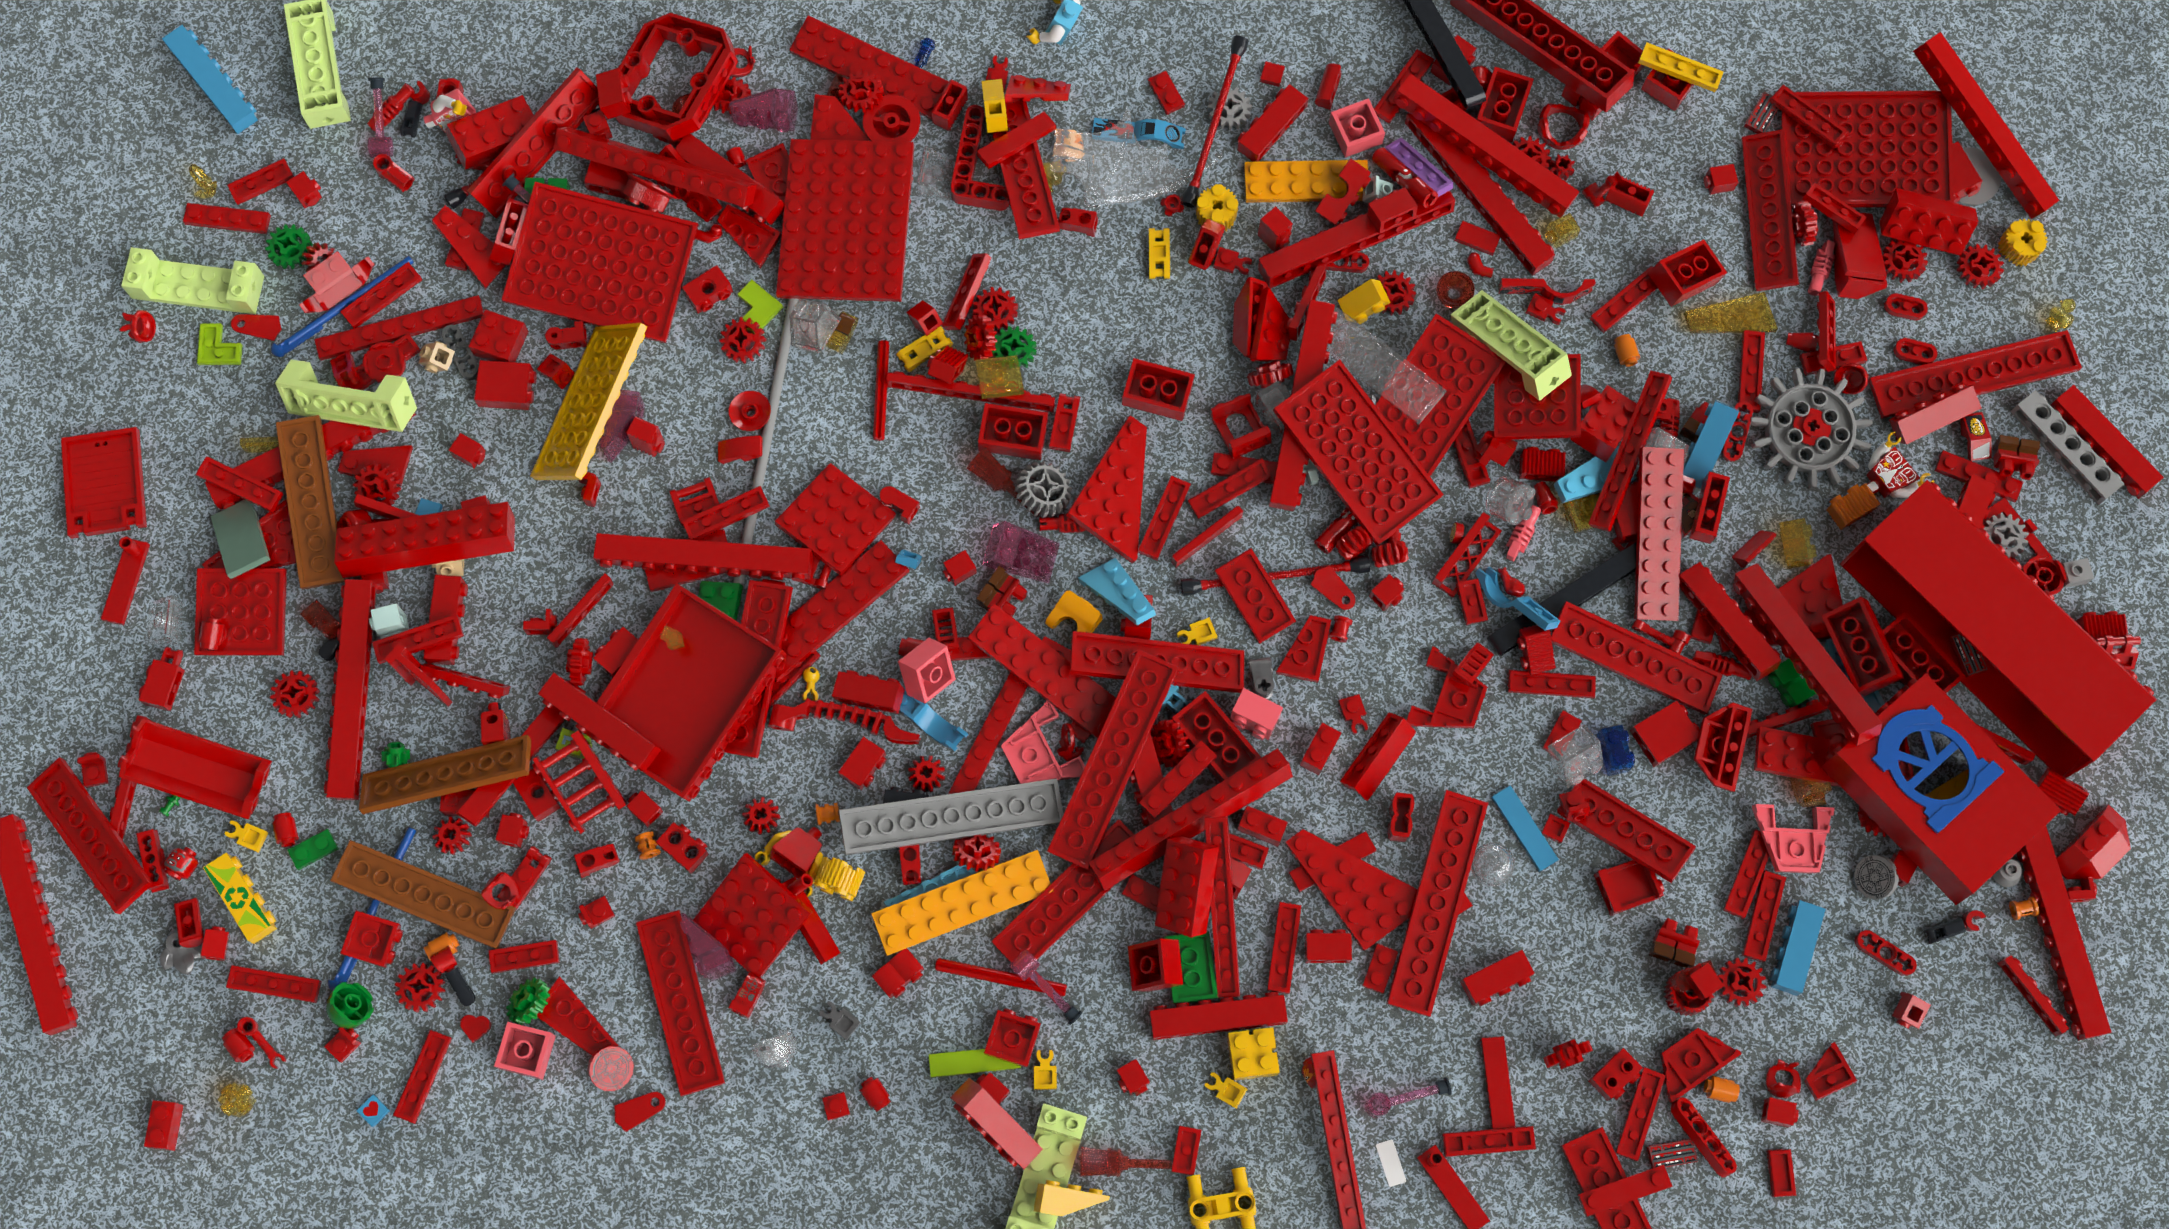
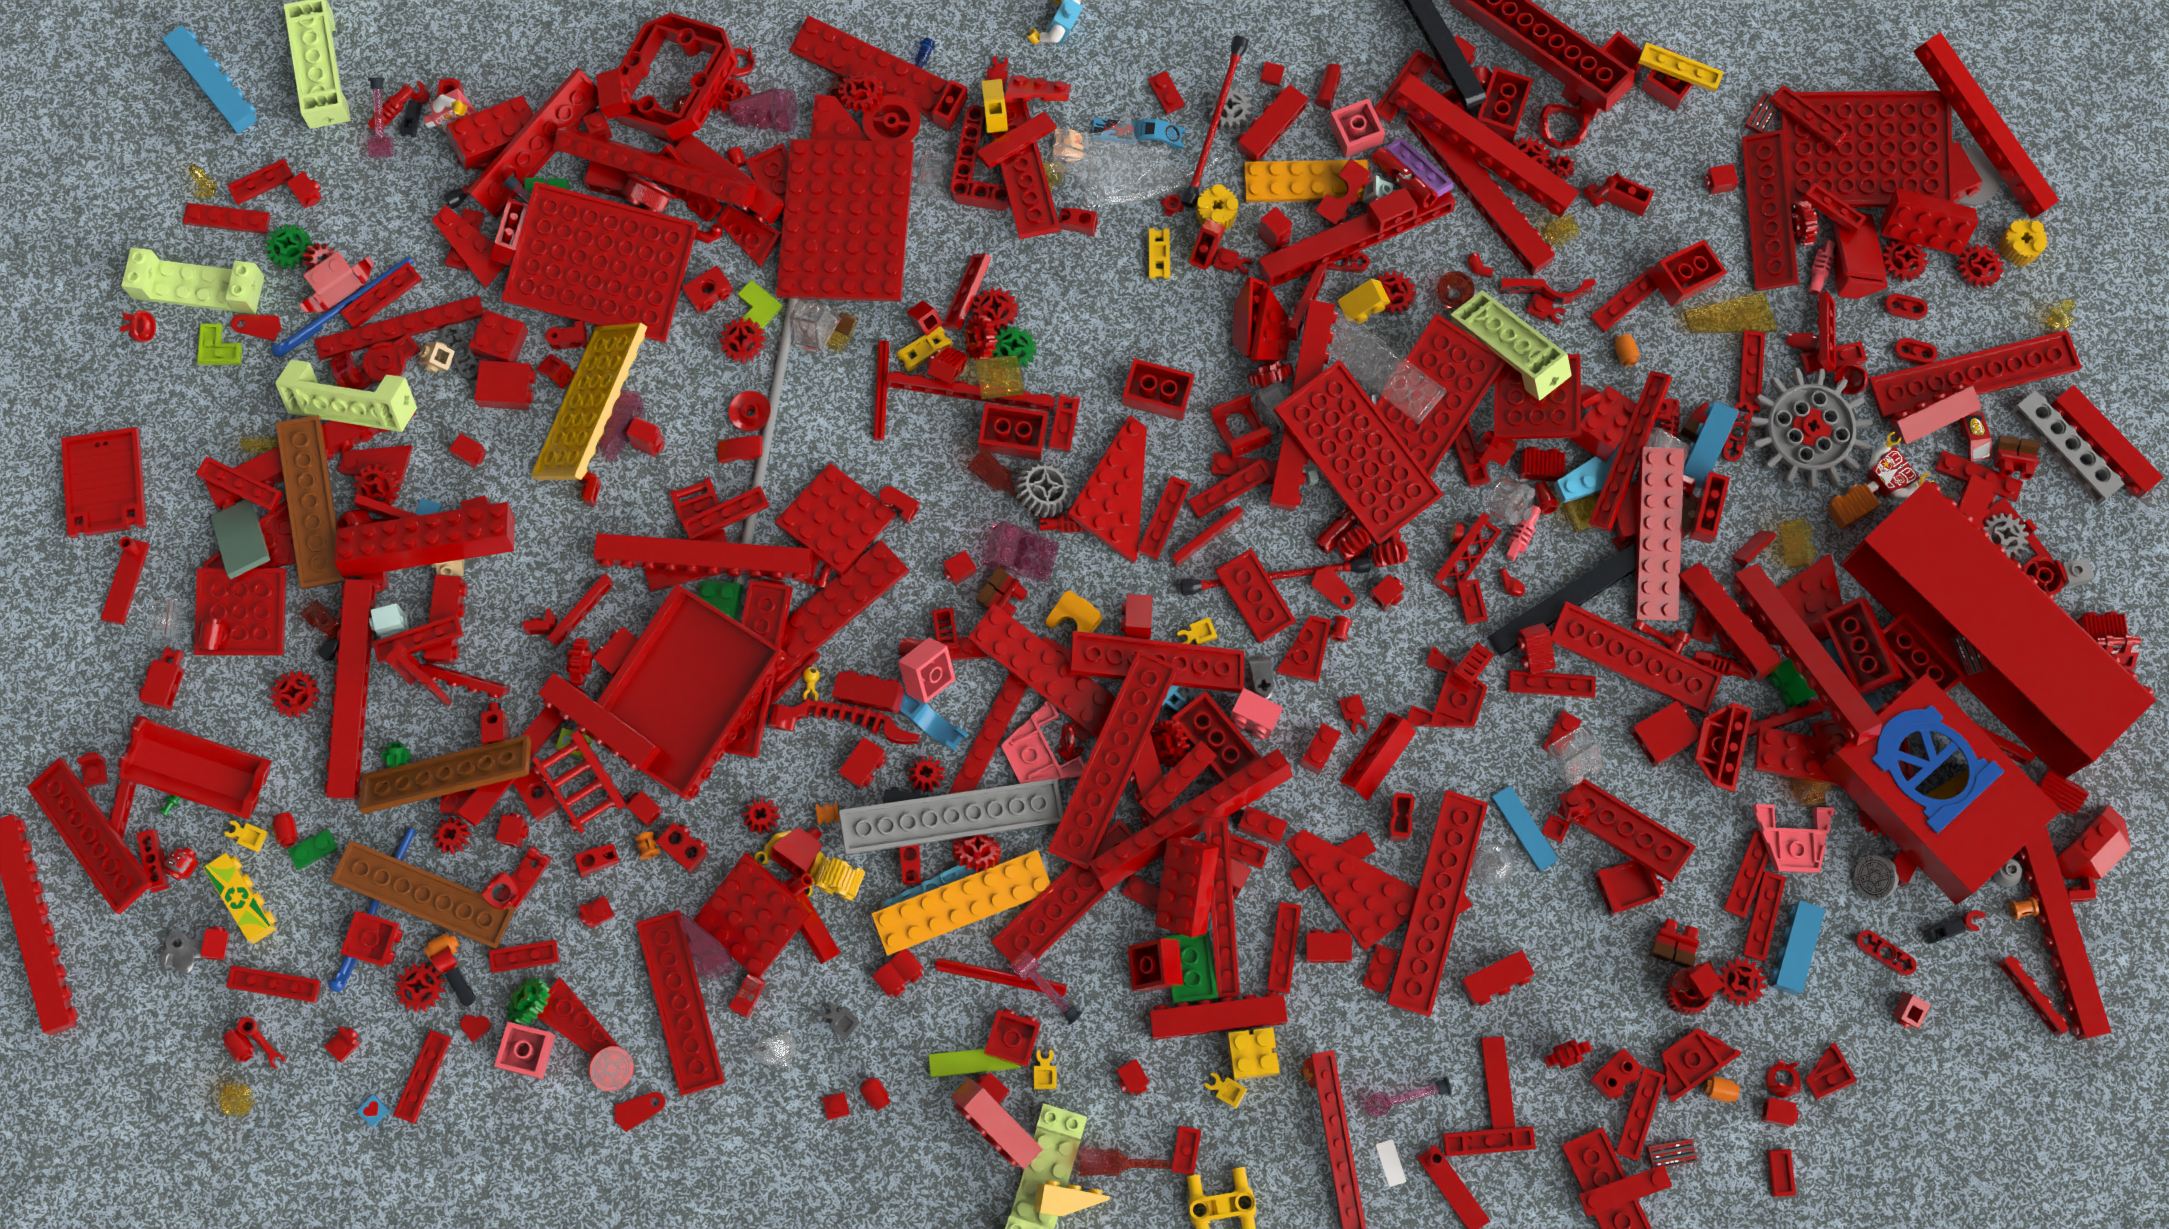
(163, 1125): red brick -> none
(189, 923): red brick -> none
(349, 1005): green cylinder -> none
(393, 173): red piece -> none
(672, 637): clear yellow piece -> none
(908, 559): dark azure tile -> none
(1119, 590): medium azure wing -> none
(1477, 238): red tile -> none
(1525, 604): dark azure piece -> none
(1615, 750): clear blue brick -> none
(1705, 1135): red beam -> none

